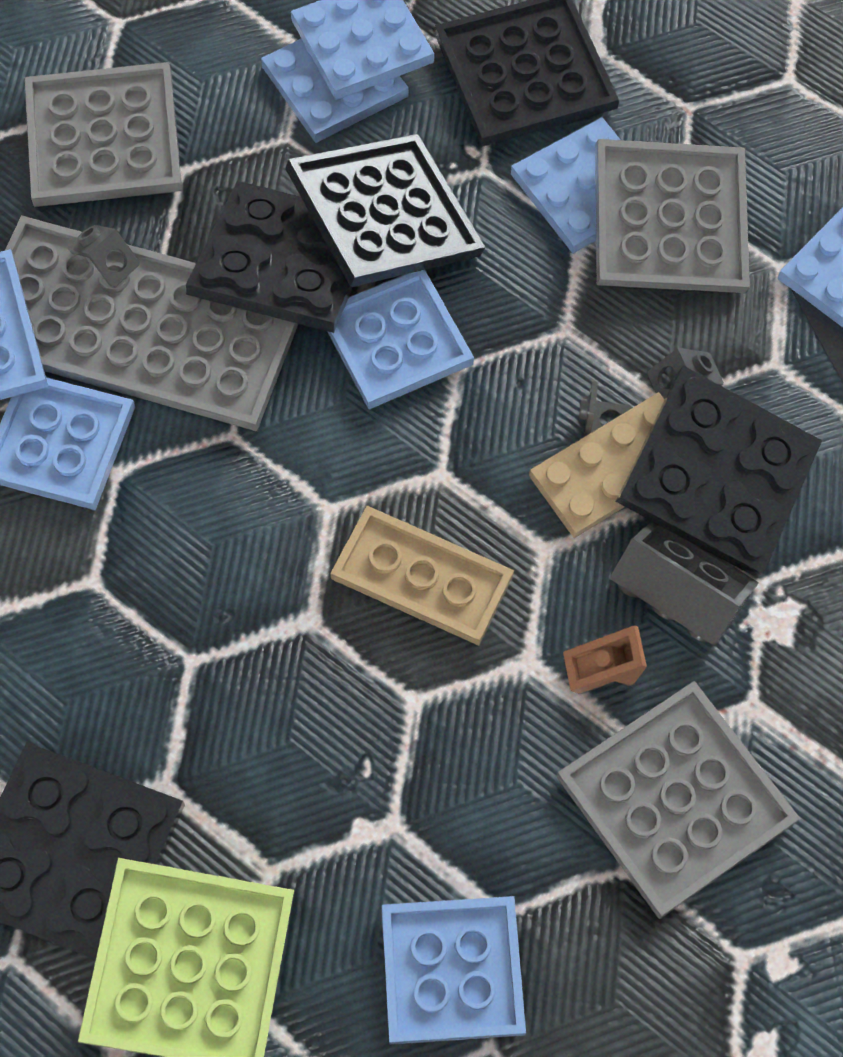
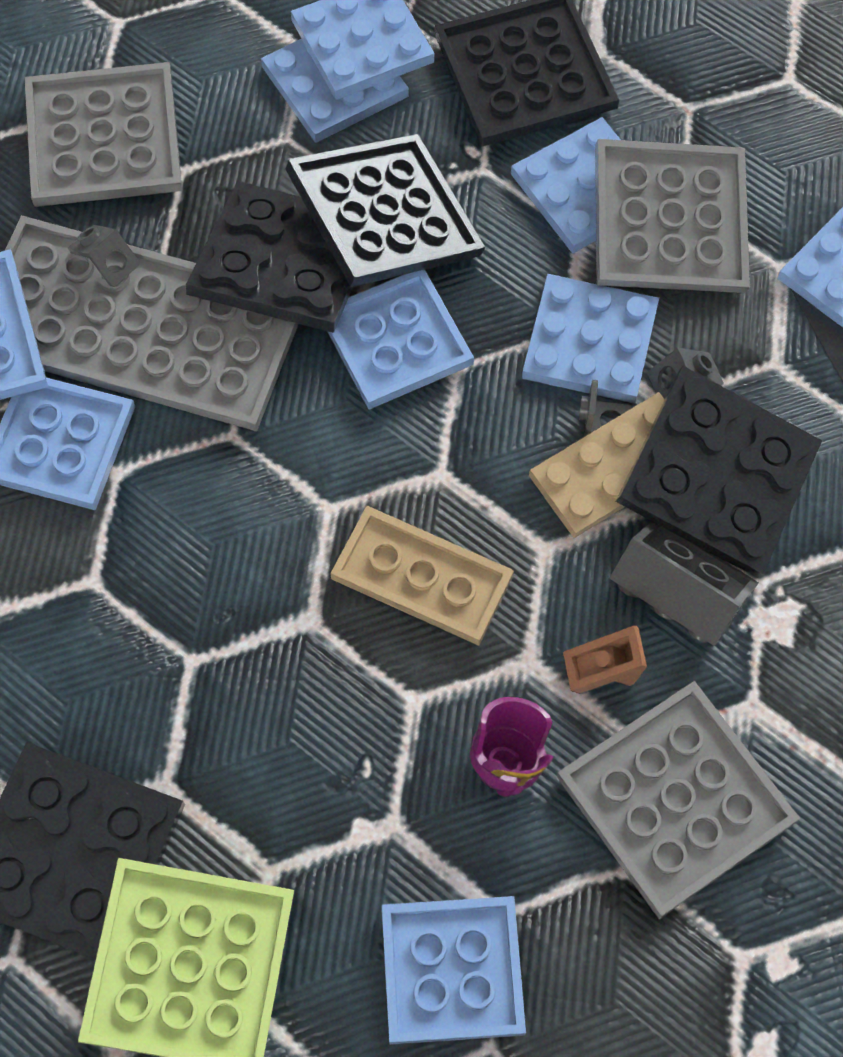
(510, 745): none -> magenta helmet
(590, 335): none -> light blue plate

